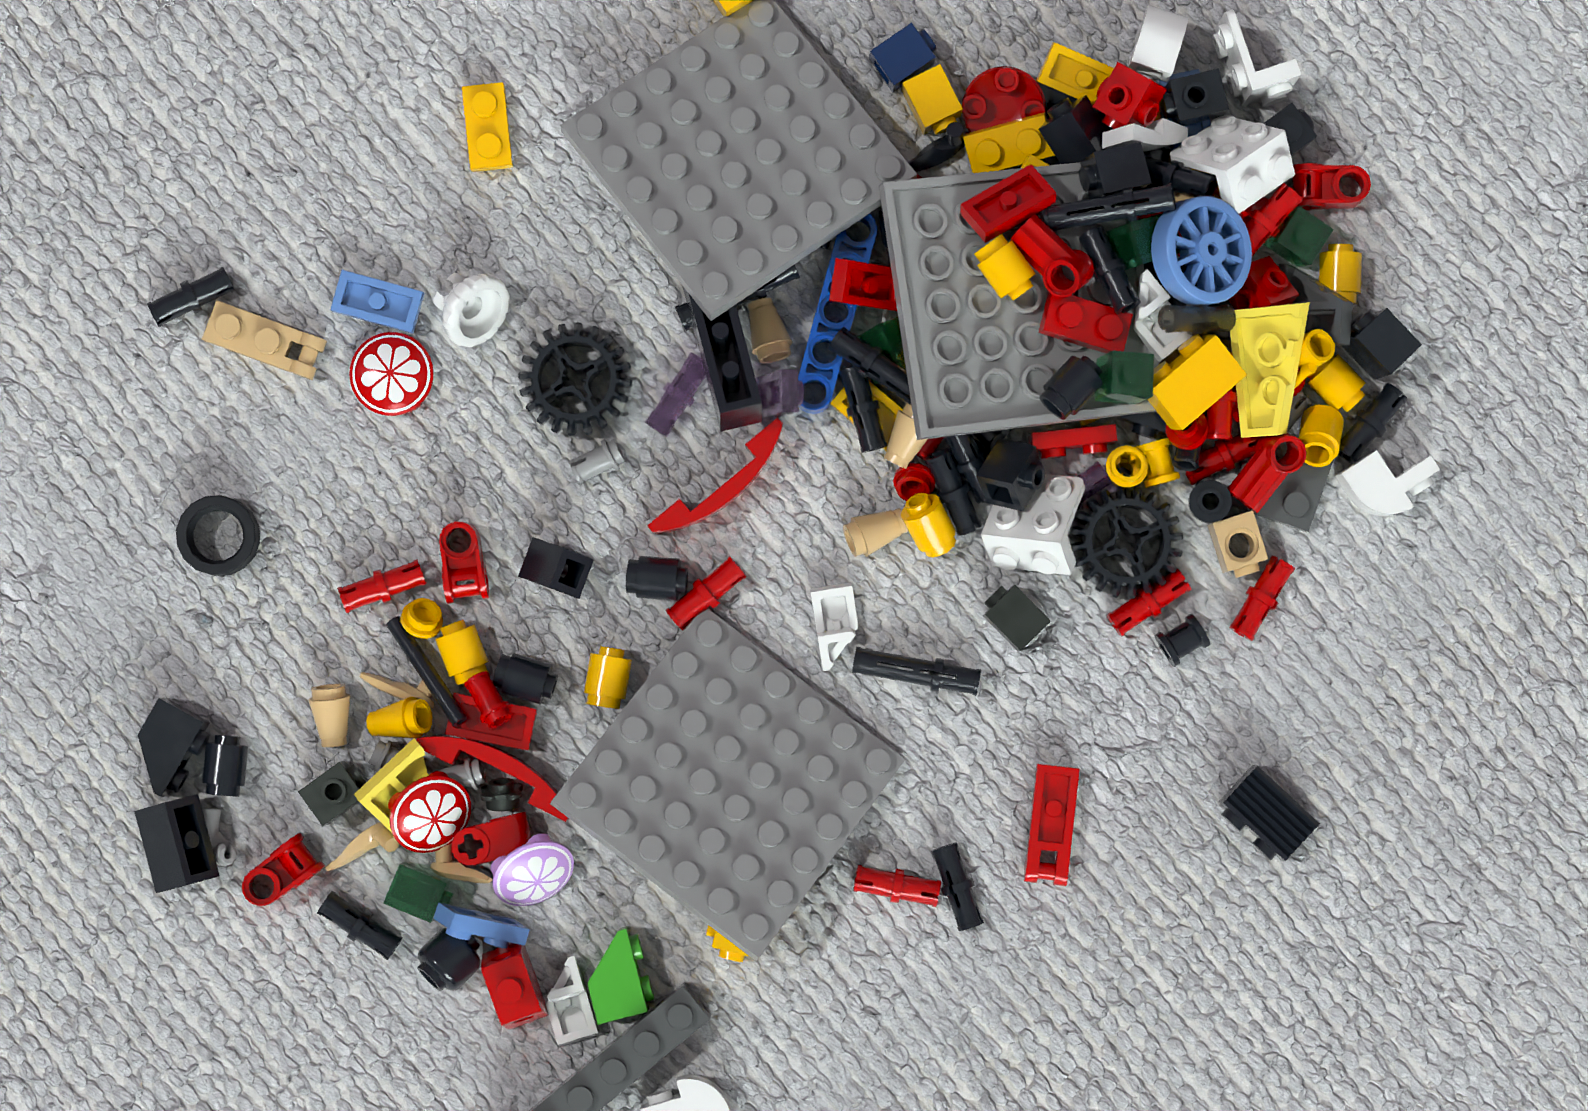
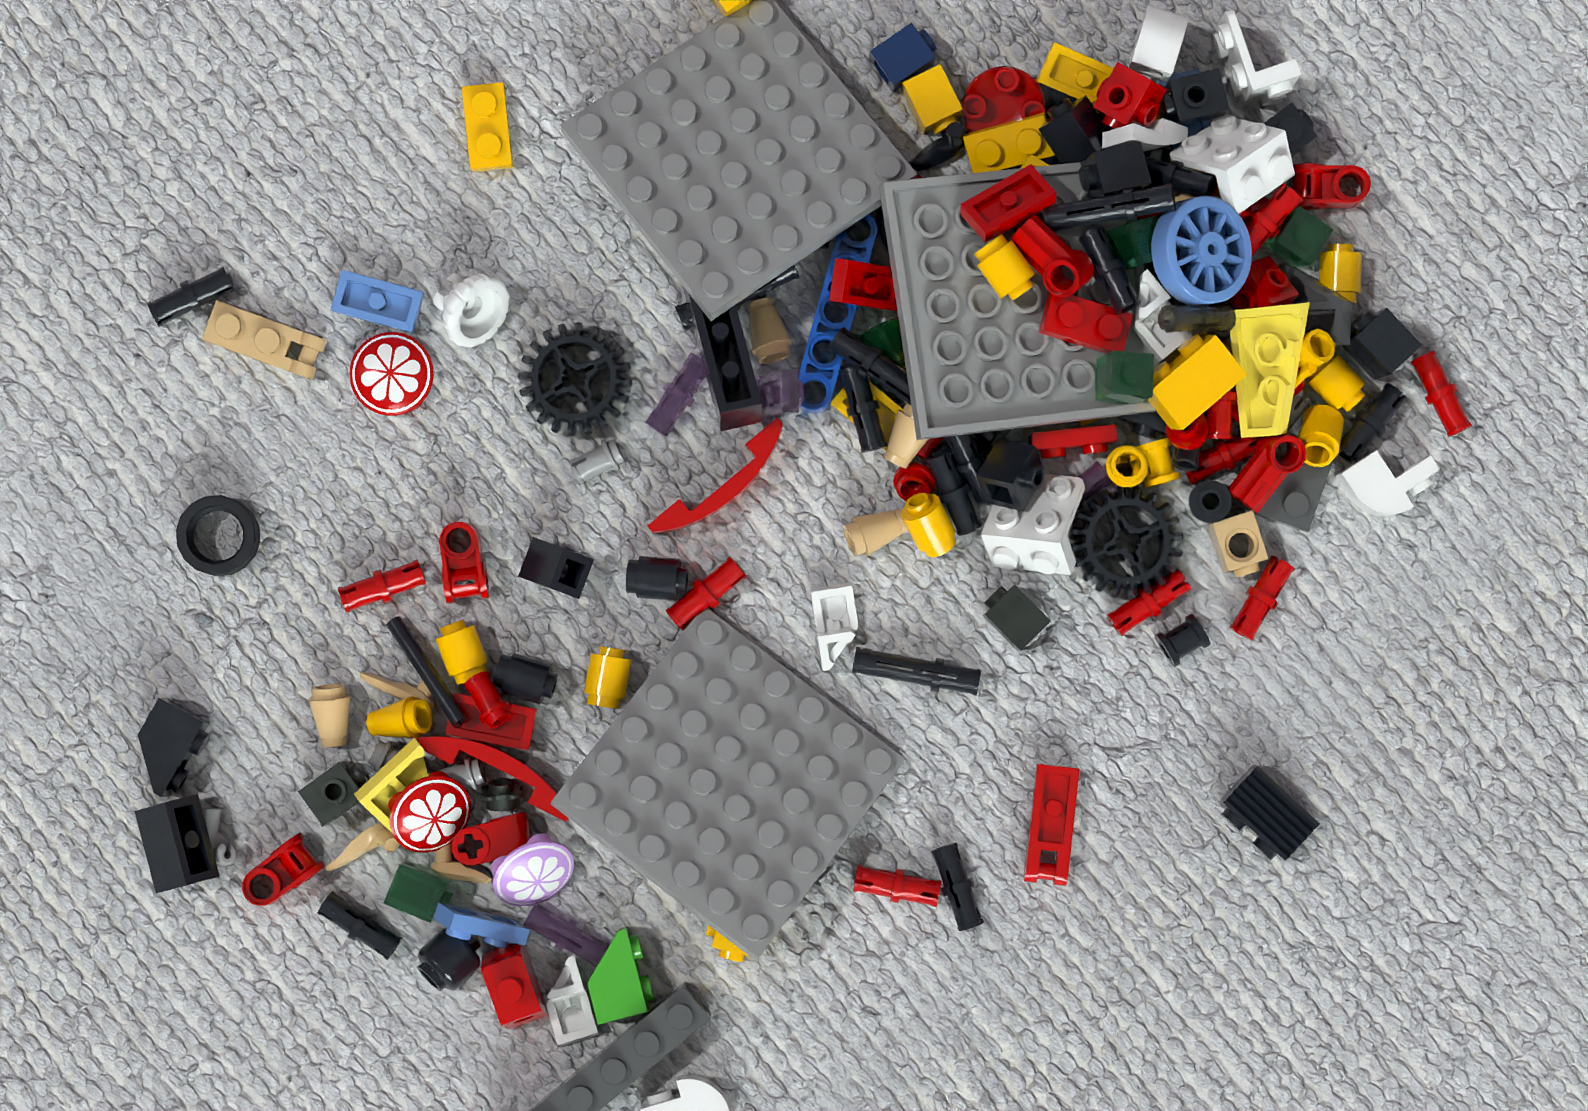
(224, 766): black brick -> none
(422, 618): yellow plate -> none
(566, 934): none -> clear purple pin
(1071, 386): black brick -> none
(1441, 393): none -> red pin

